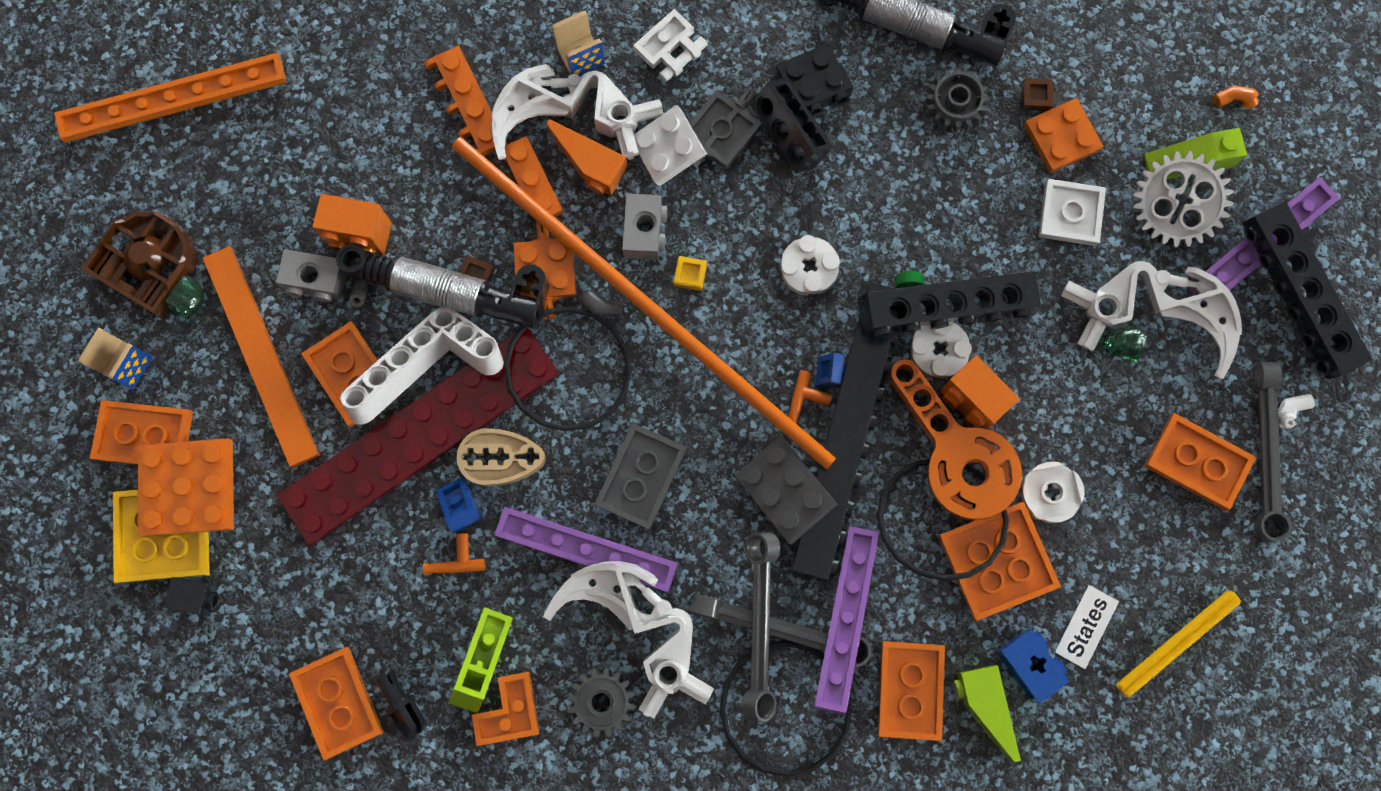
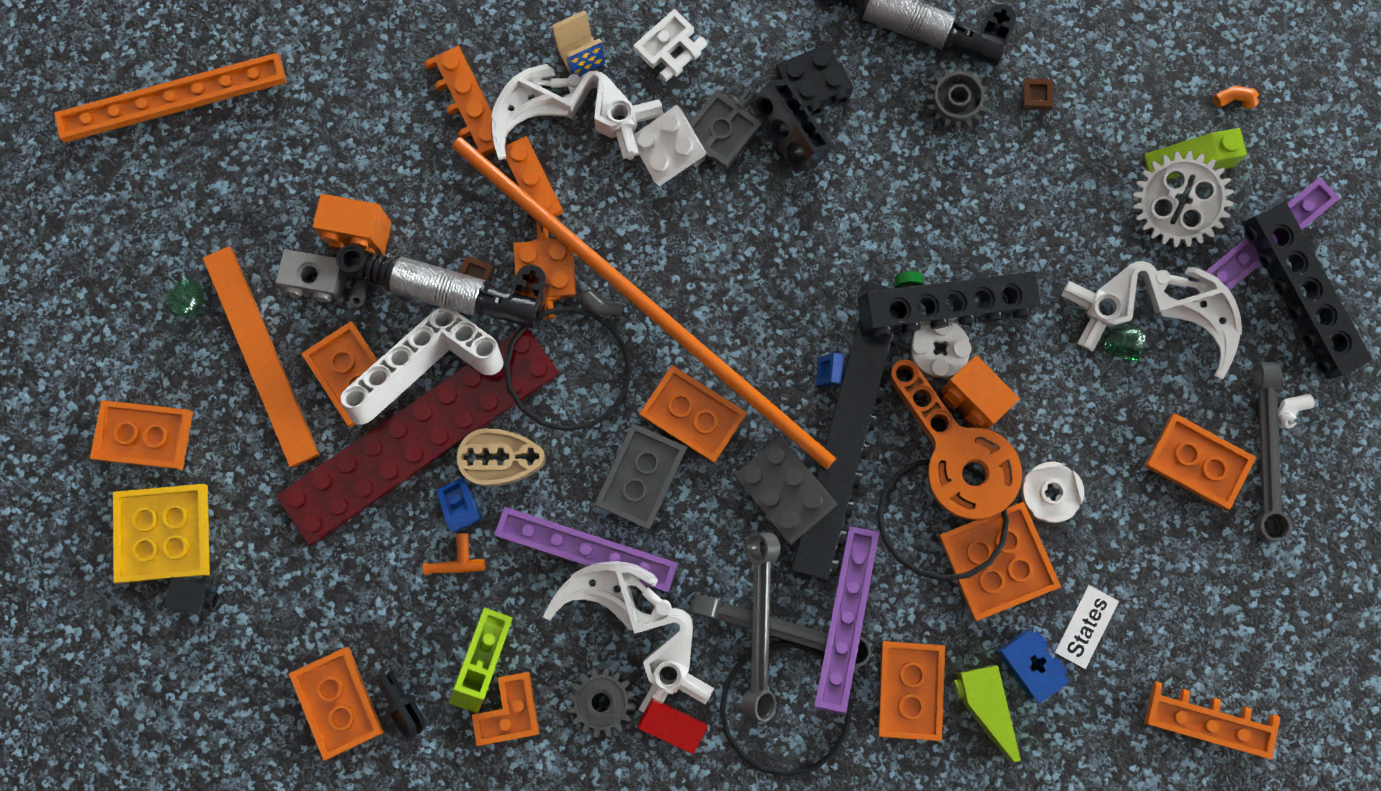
(115, 358): tan piece -> none
(146, 248): reddish brown connector -> none
(185, 487): orange plate -> none
(595, 163): orange slope -> none
(638, 210): light grey brick -> none
(672, 725): none -> red tile
(690, 273): yellow tile -> none
(693, 414): none -> orange plate
(803, 392): orange piece -> none
(809, 249): white plate -> none
(1063, 135): orange plate -> none
(1072, 212): white plate -> none
(1178, 643): yellow axle -> none
(1210, 724): none -> orange hinge

